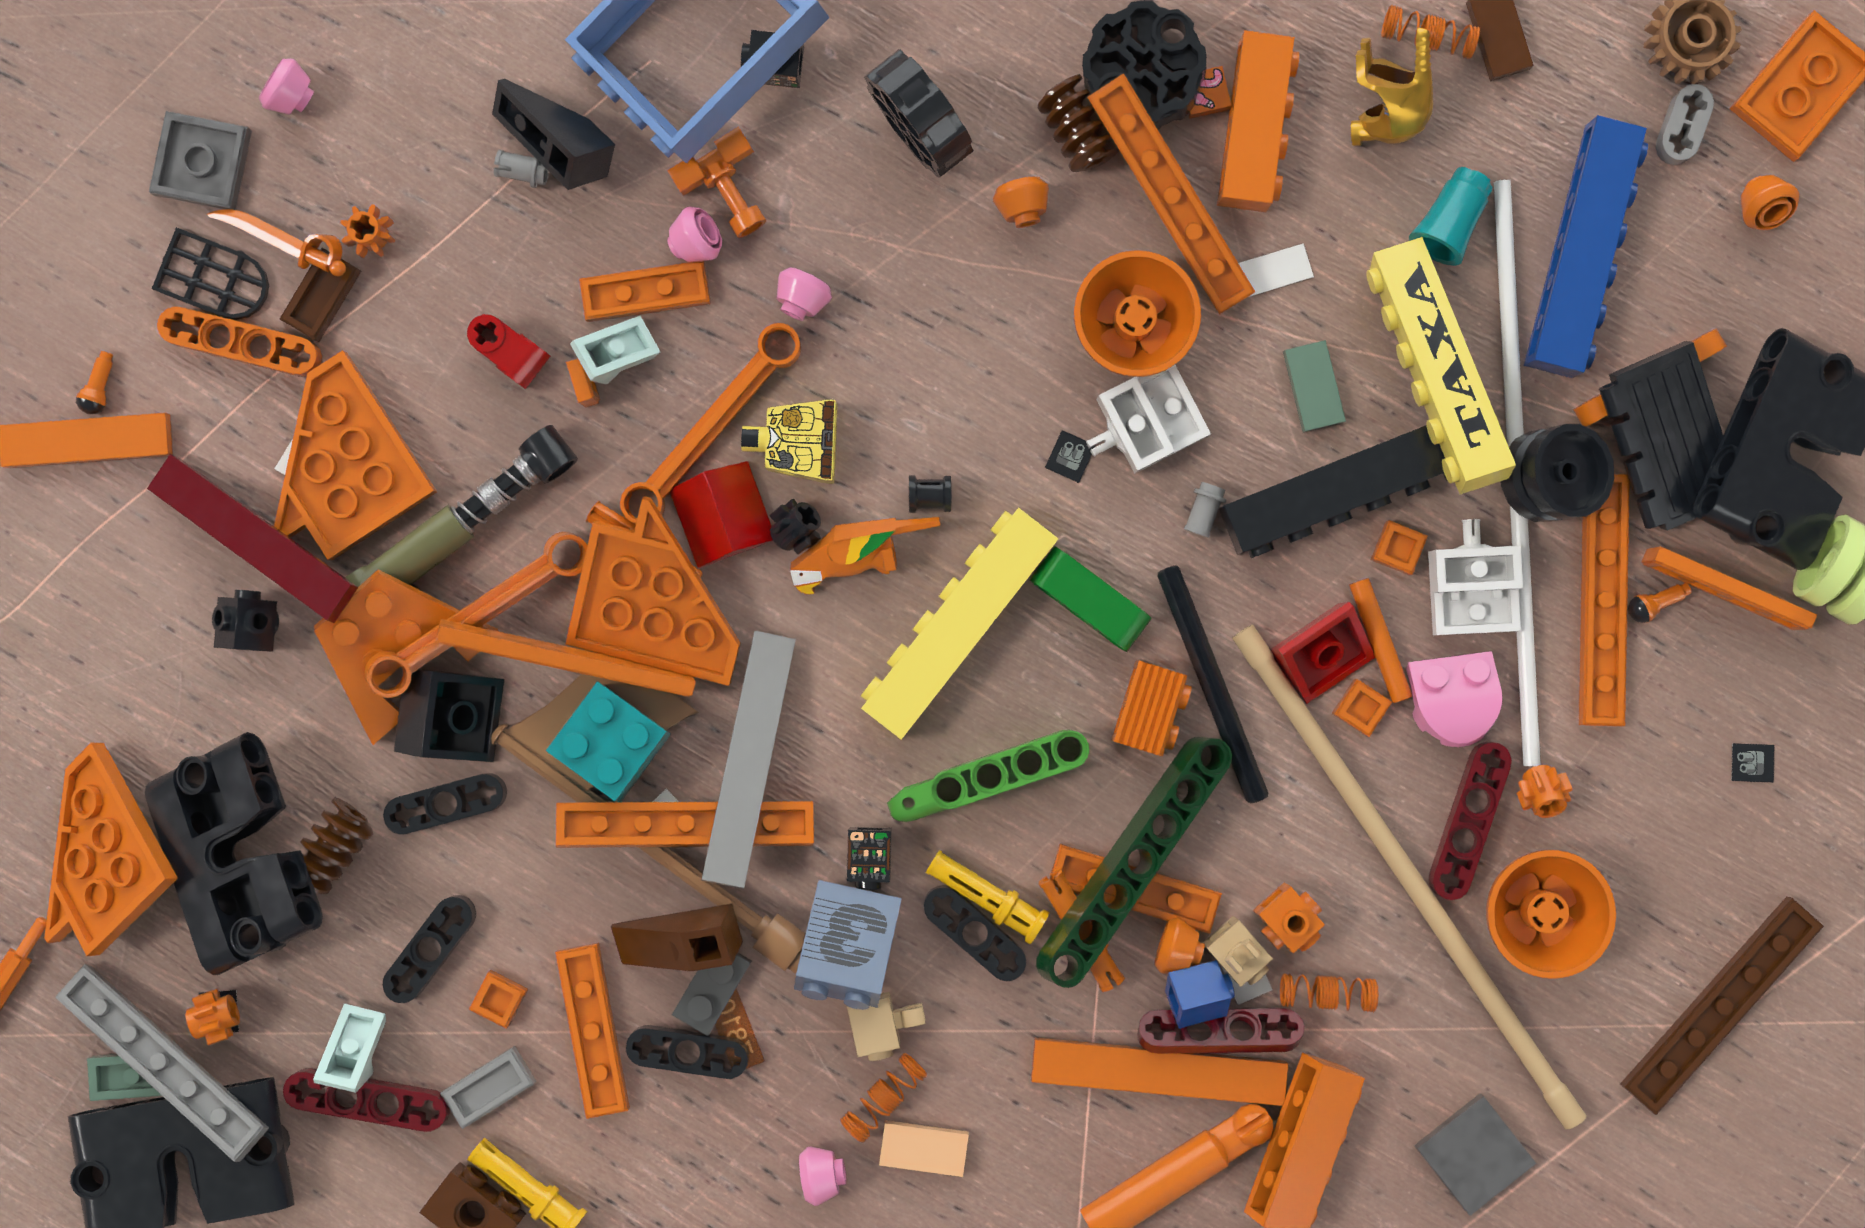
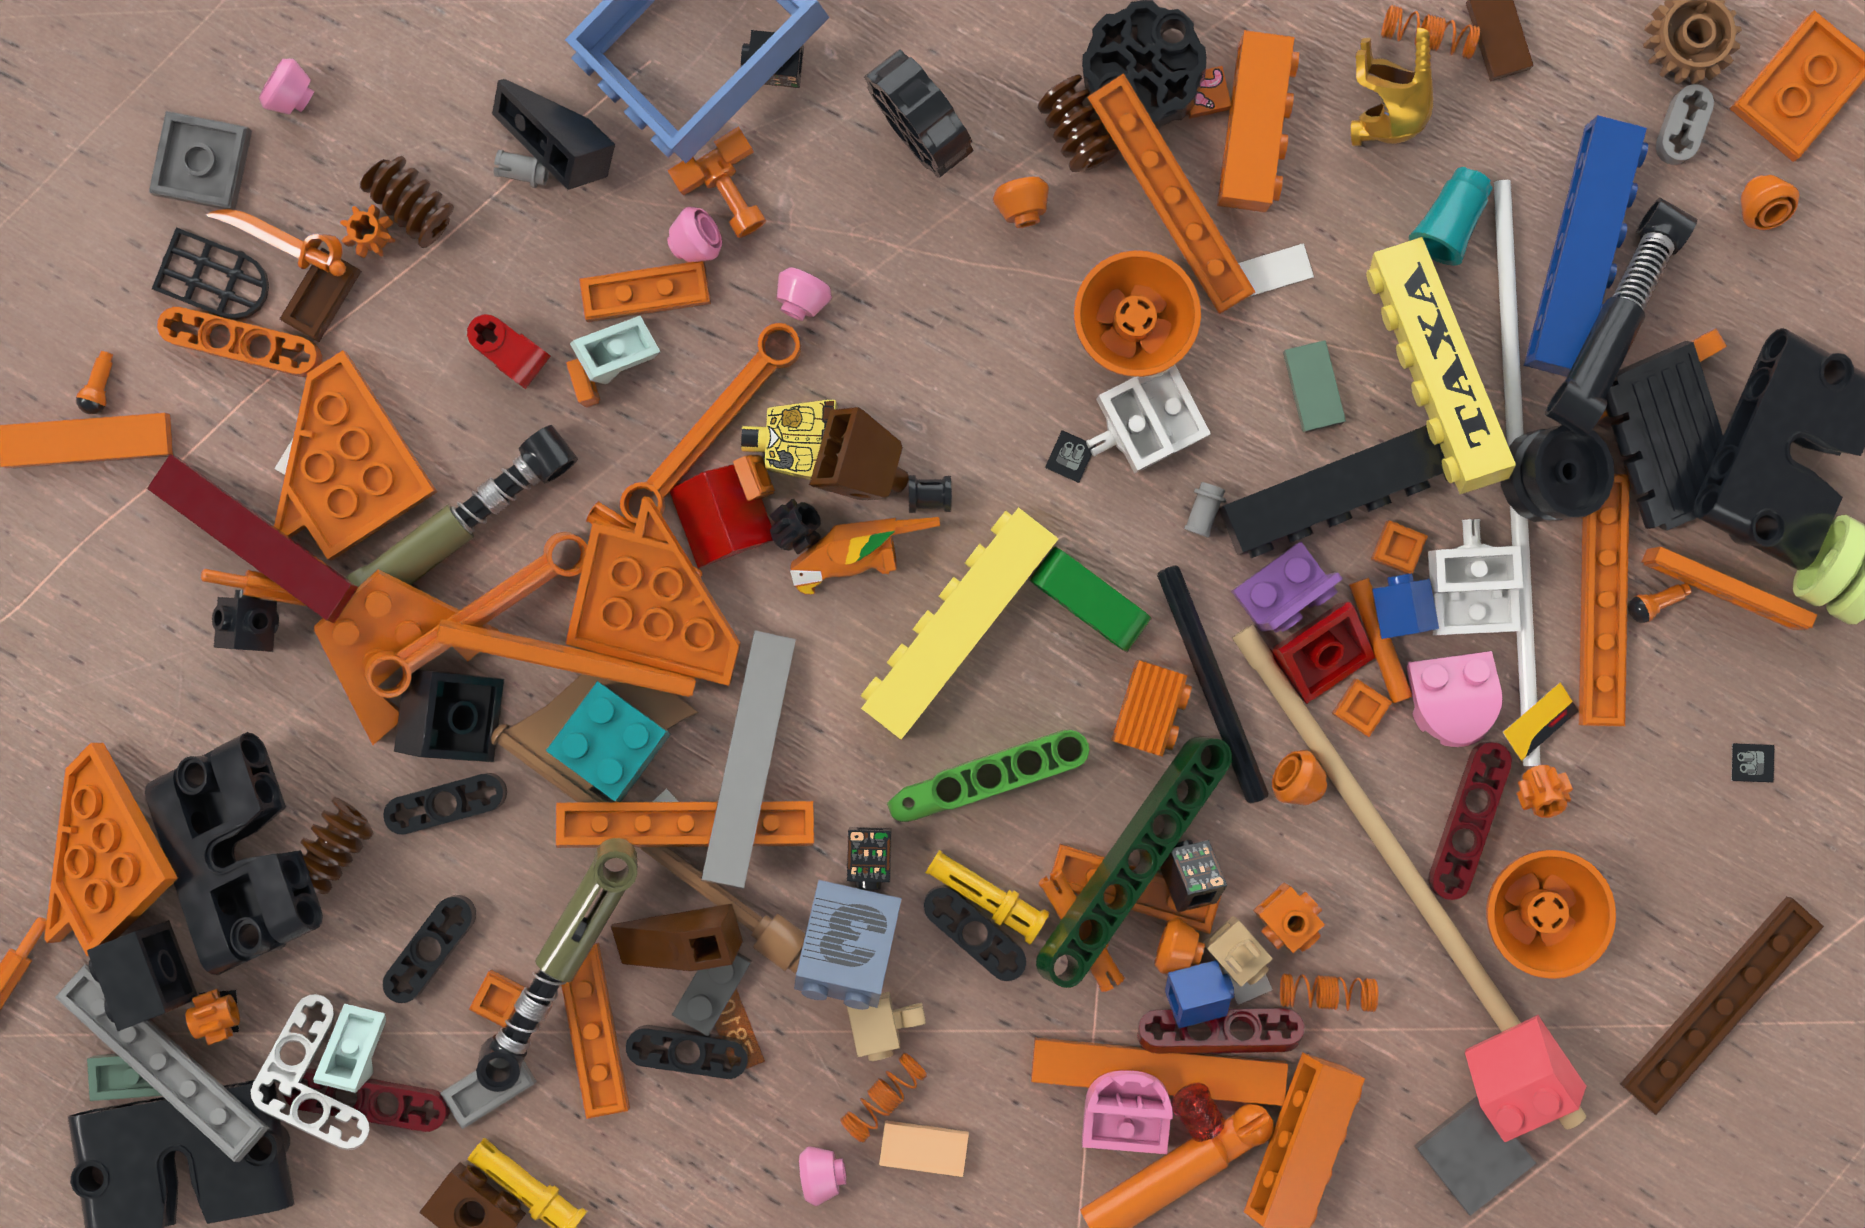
(141, 975): none -> black slope
(253, 584): none -> orange axle
(291, 1076): none -> white beam
(406, 200): none -> reddish brown piece
(559, 961): none -> piece
(754, 477): none -> orange tile
(858, 457): none -> reddish brown torso
(1127, 1113): none -> bright pink slope
(1193, 875): none -> brick
(1198, 1112): none -> clear red bush
(1284, 588): none -> medium lavender bracket
(1299, 779): none -> orange cone
(1405, 606): none -> blue brick
(1523, 1079): none -> coral slope
(1540, 721): none -> yellow sticker
(1582, 395): none -> black piece

